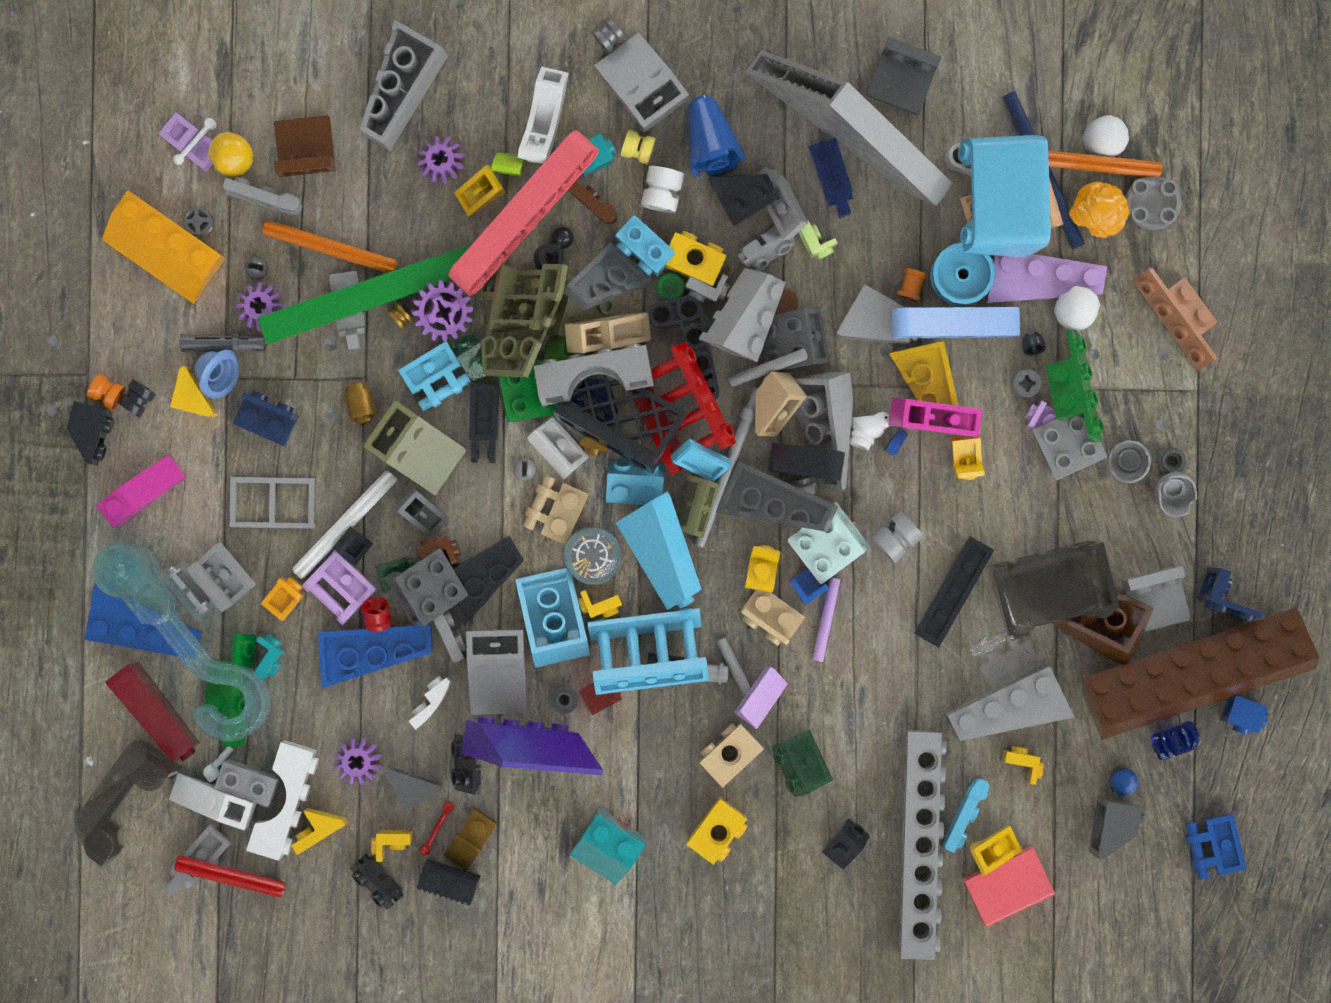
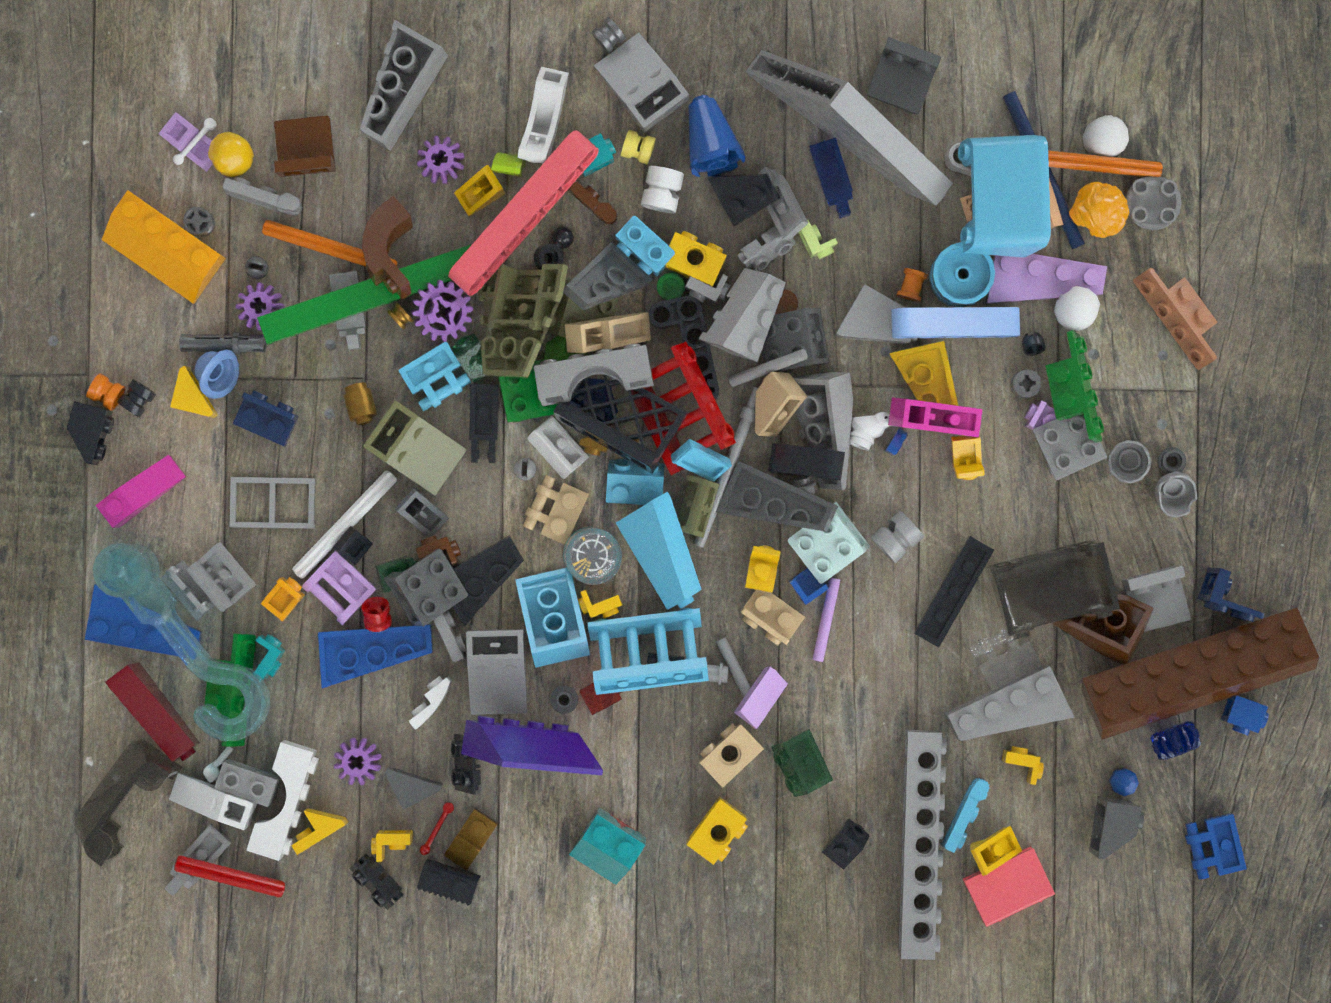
(381, 231): none -> reddish brown arch

